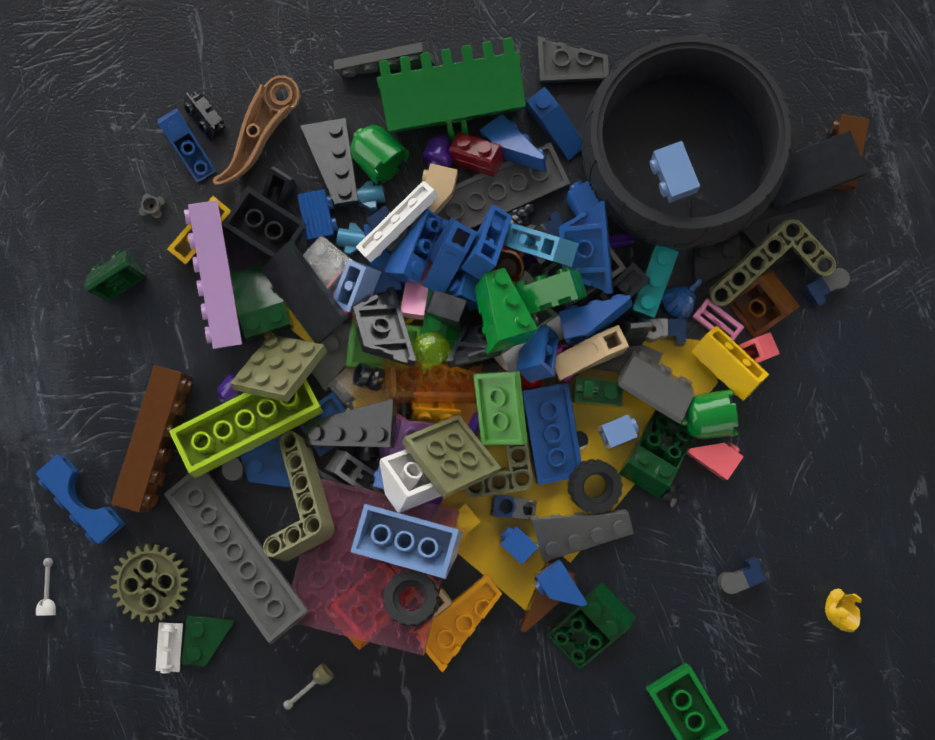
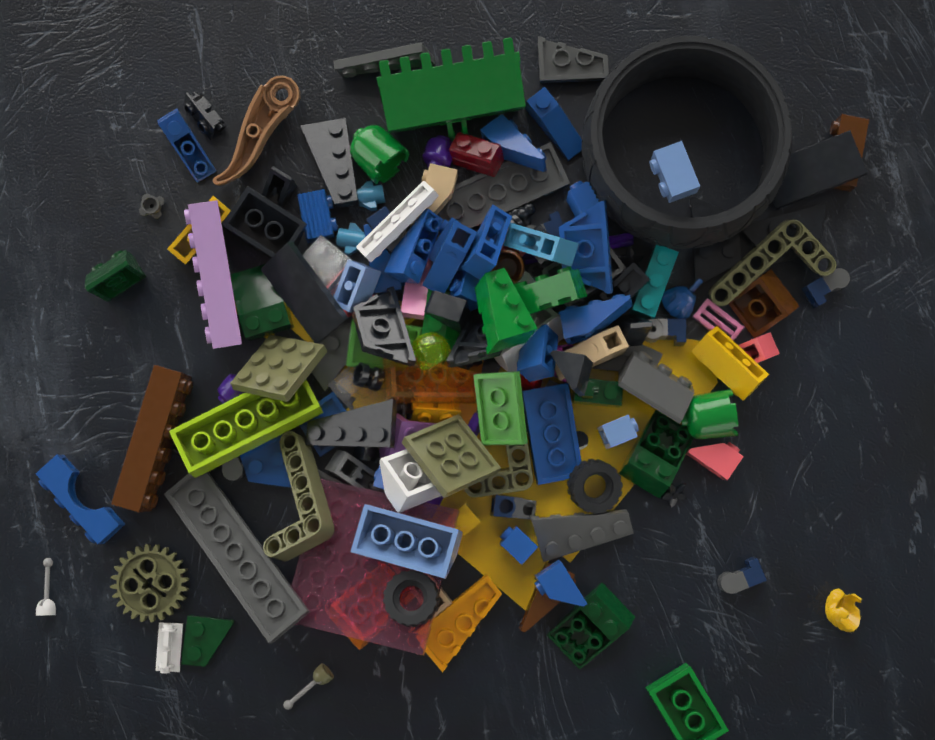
(575, 369): none -> black slope

